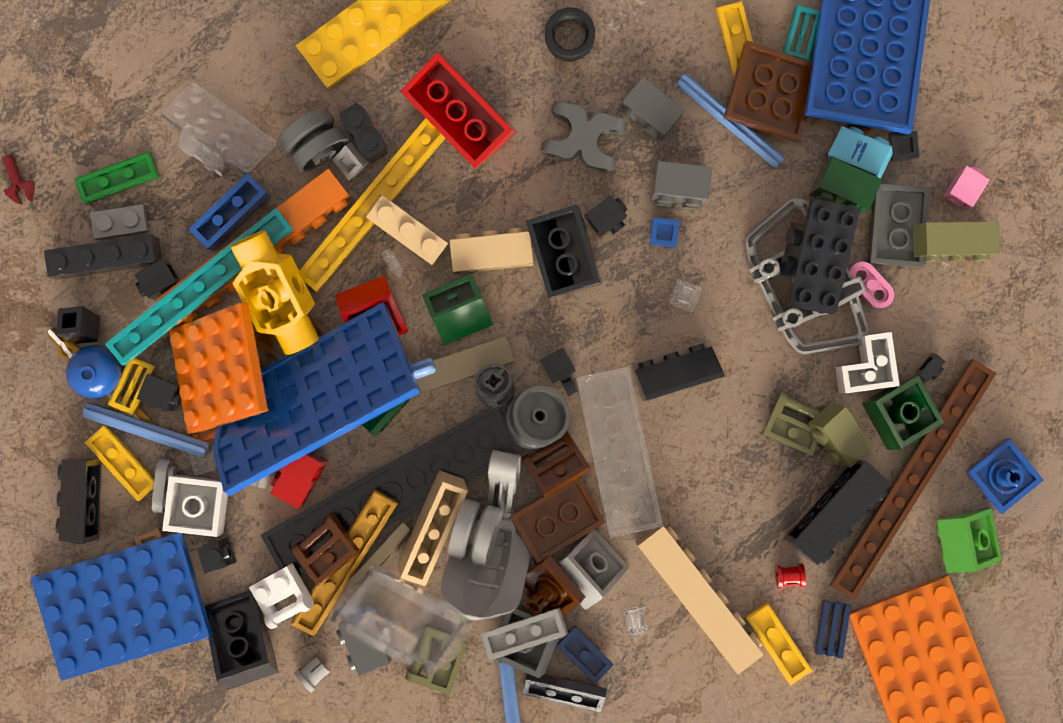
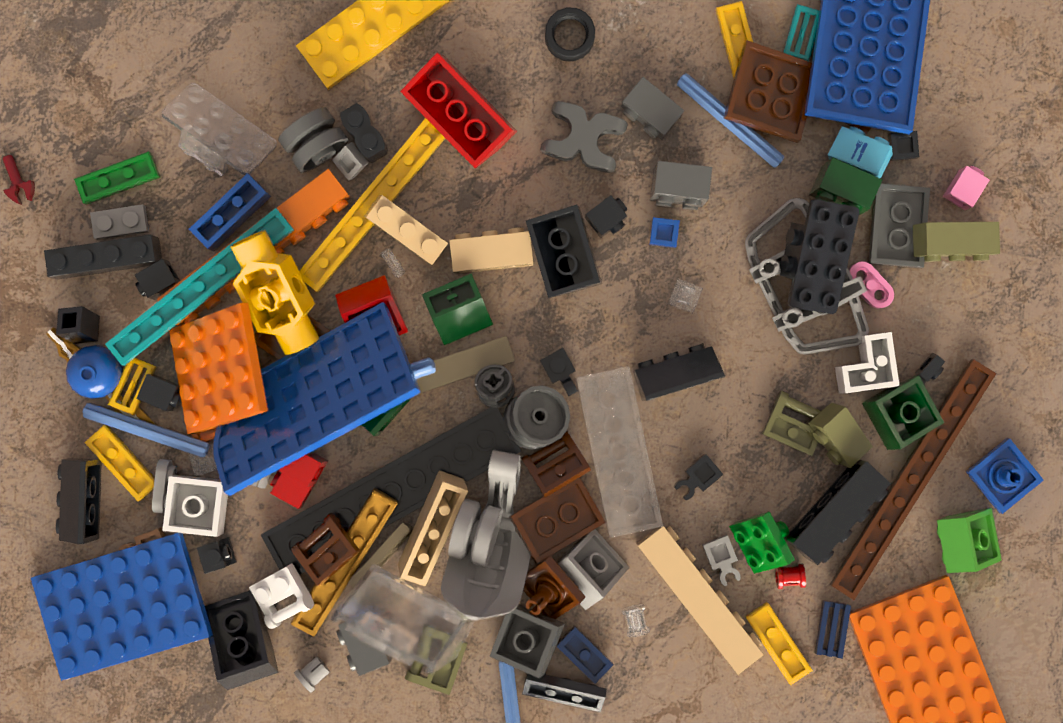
(524, 634): light grey plate -> none
(701, 474): none -> black plate
(721, 555): none -> light grey plate
(763, 542): none -> green plate

